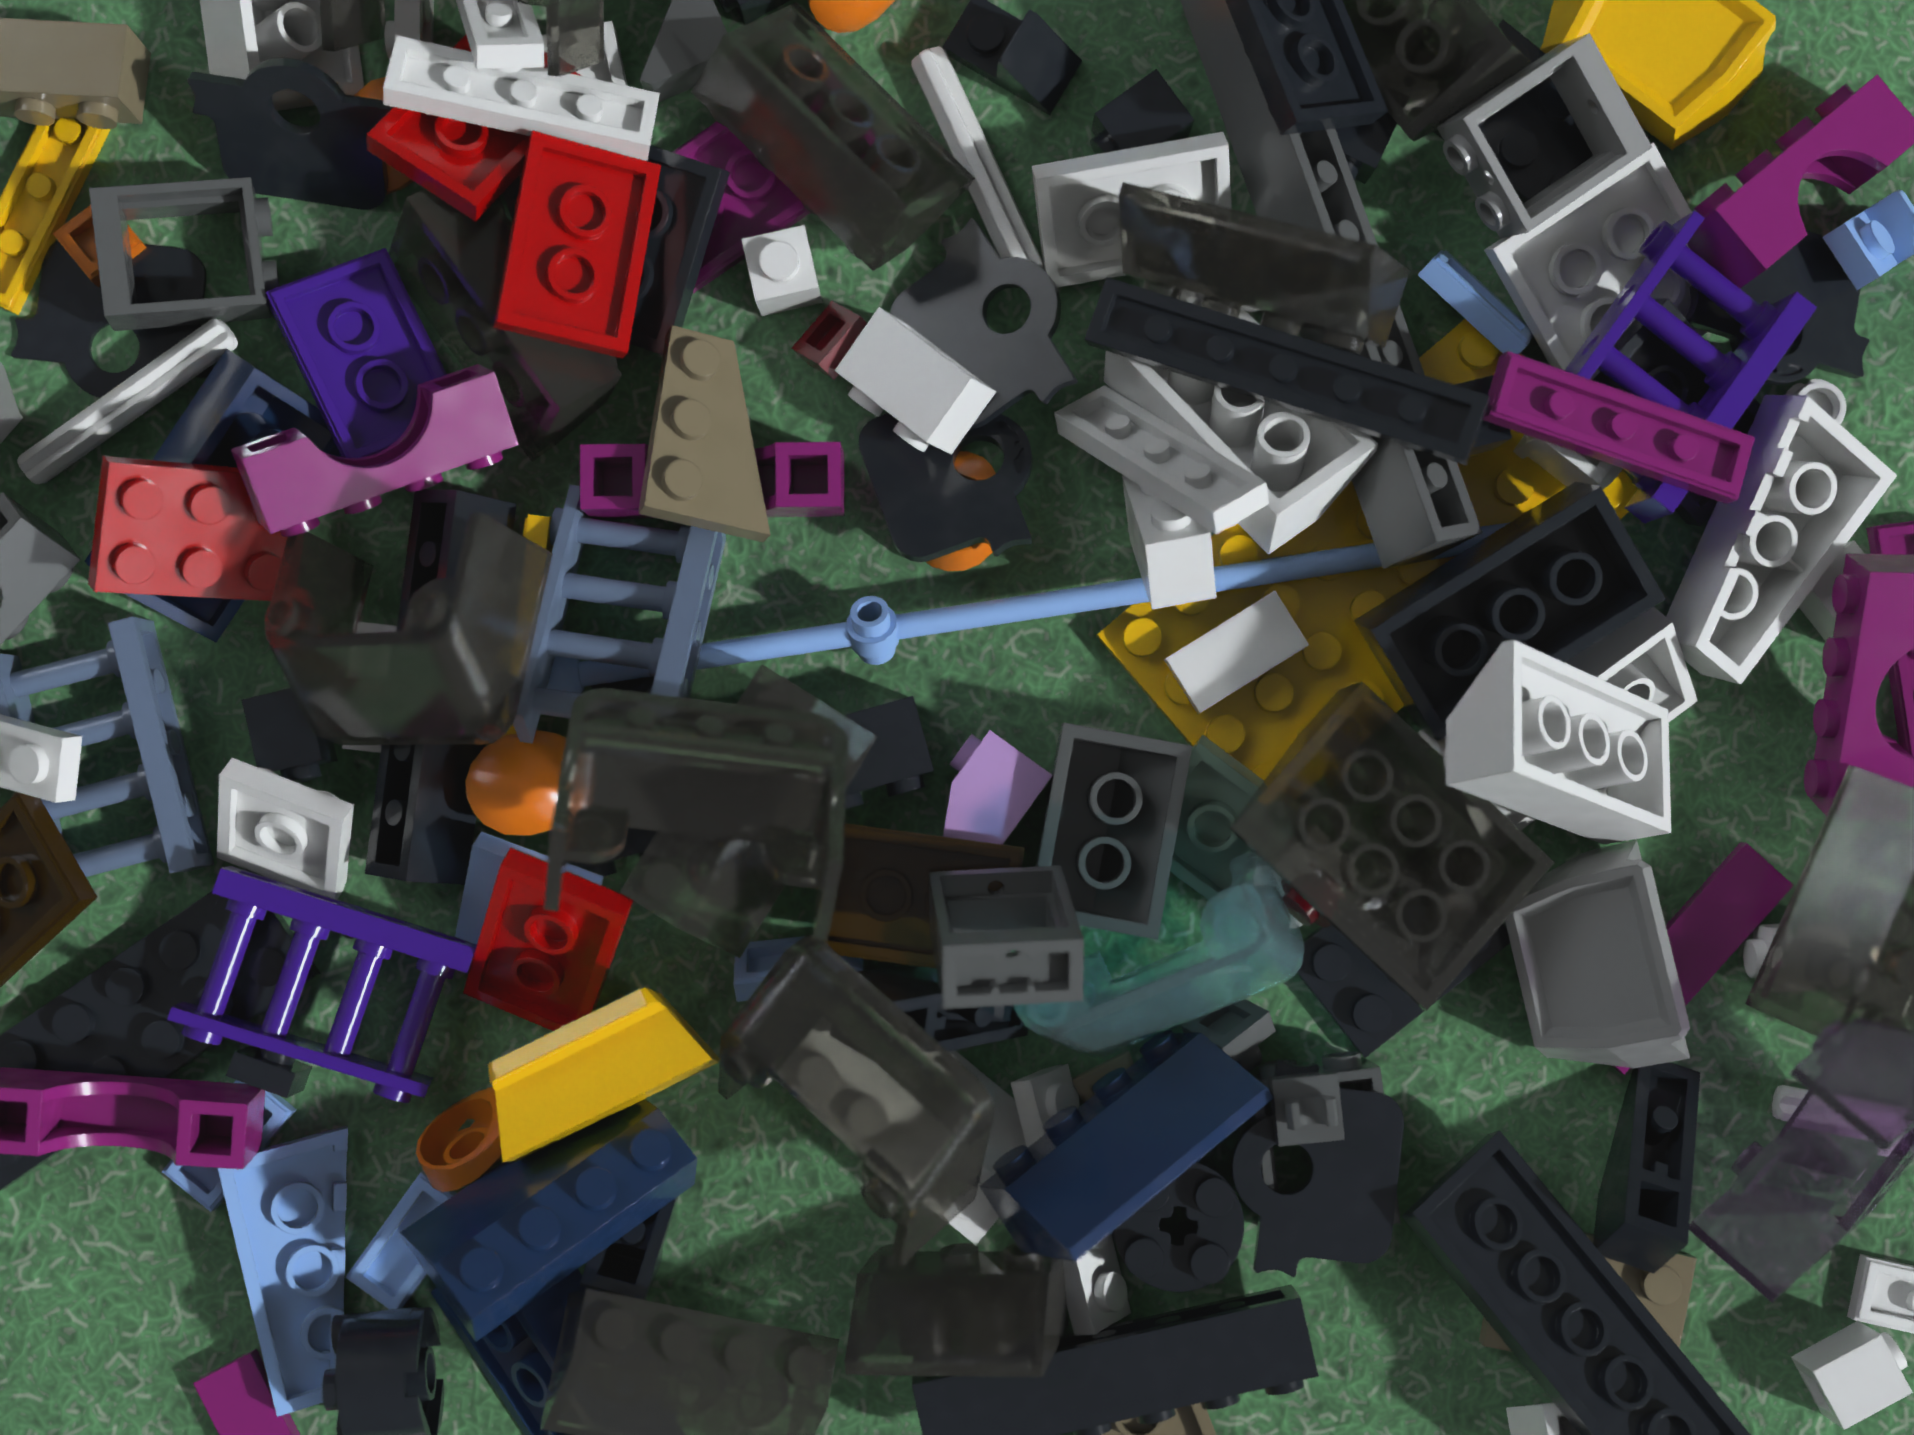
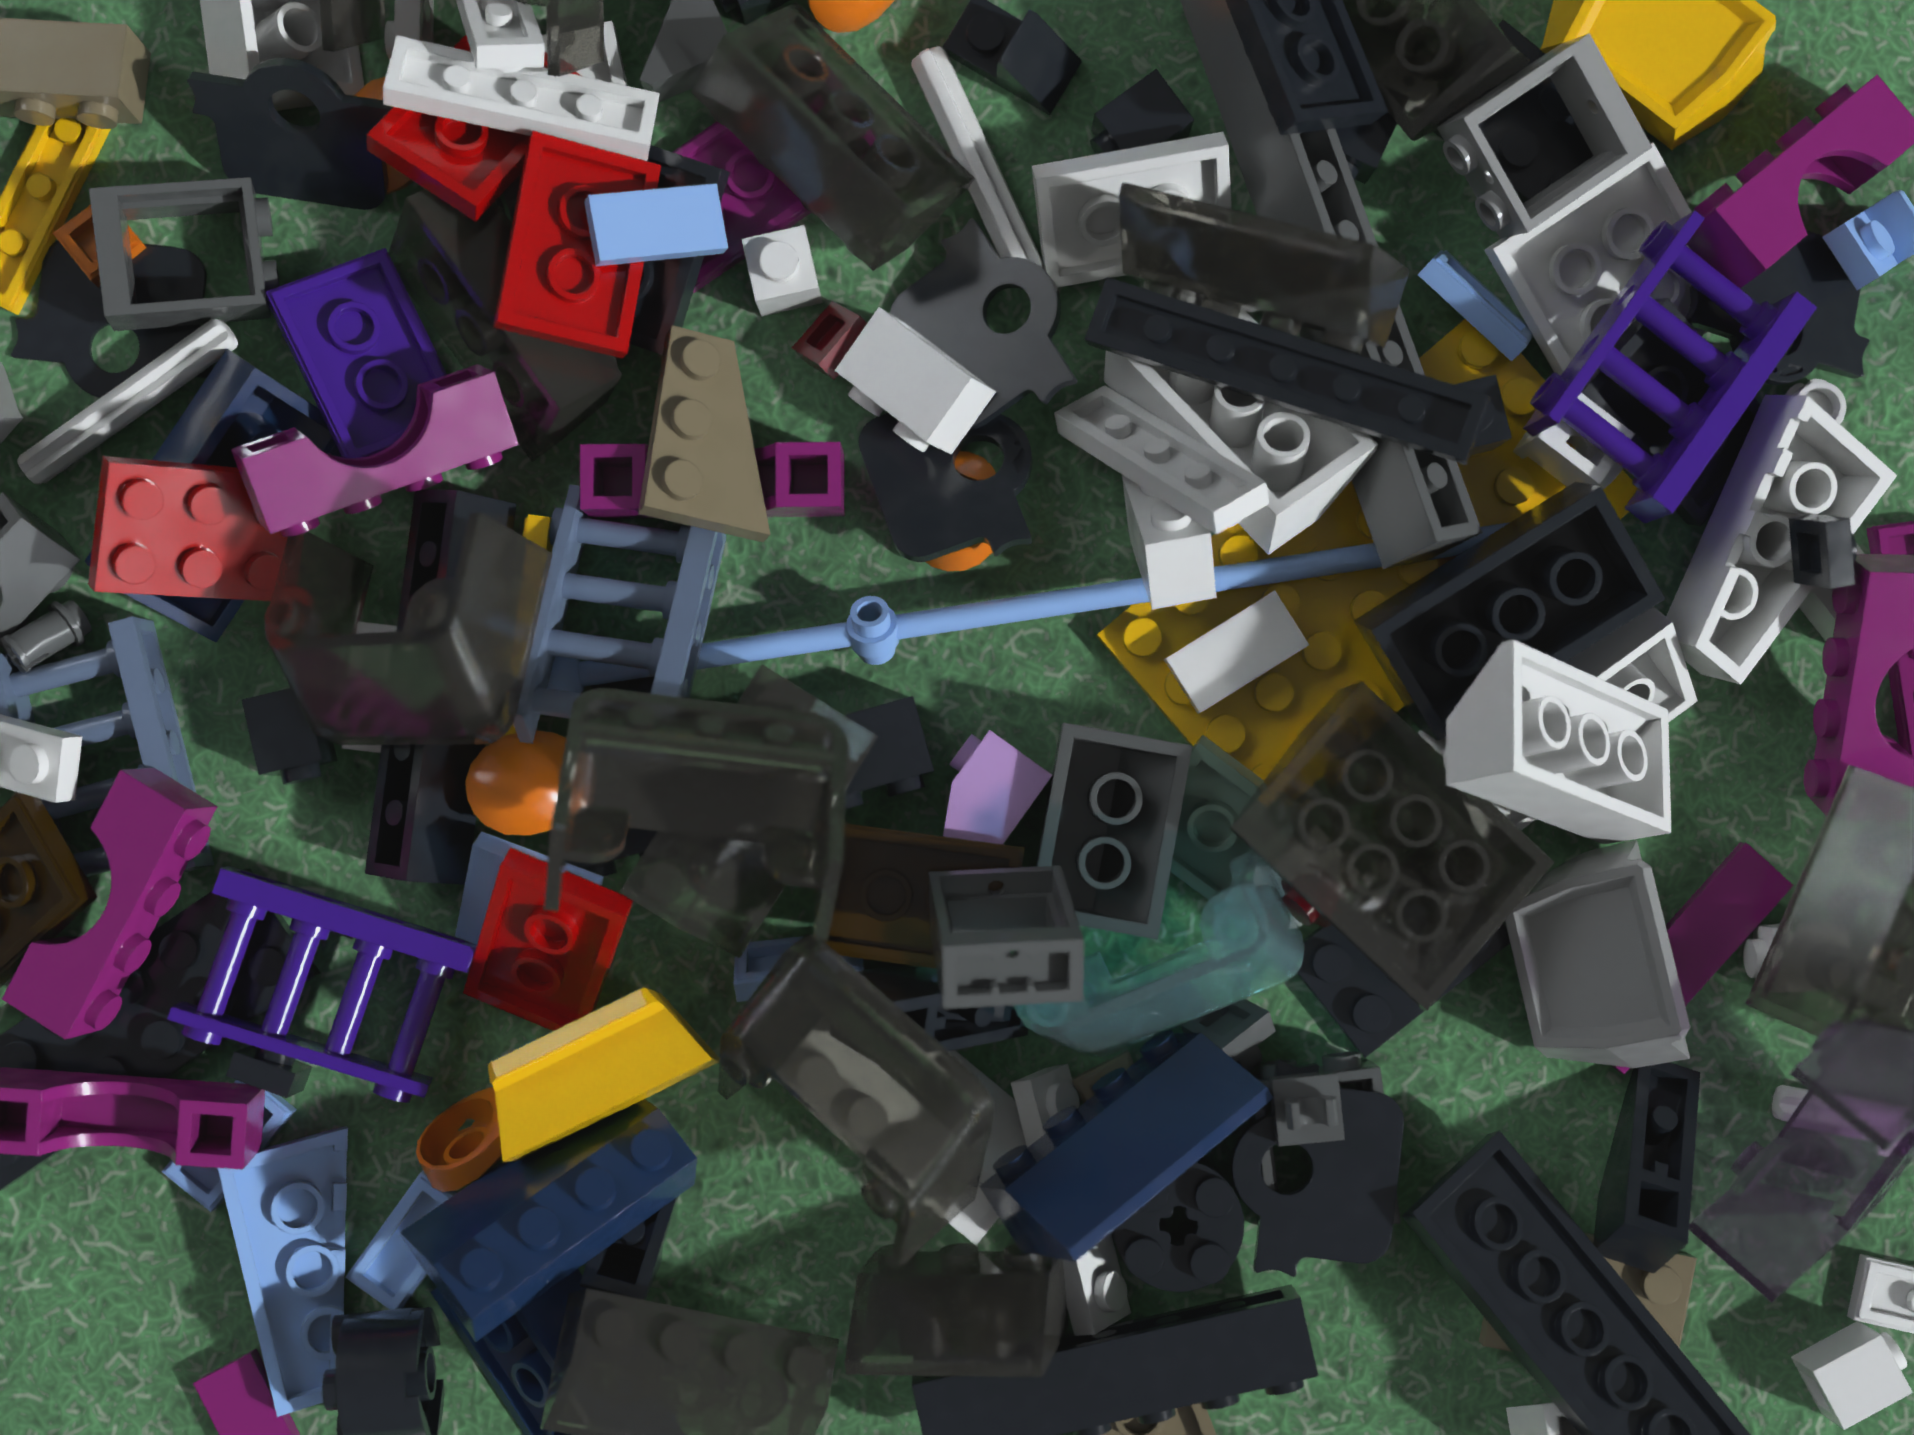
(47, 635): none -> dark grey pin
(149, 835): none -> magenta arch
(283, 829): white plate -> none
(655, 224): none -> light blue tile
(1618, 428): magenta tile -> none
(1822, 551): none -> black plate

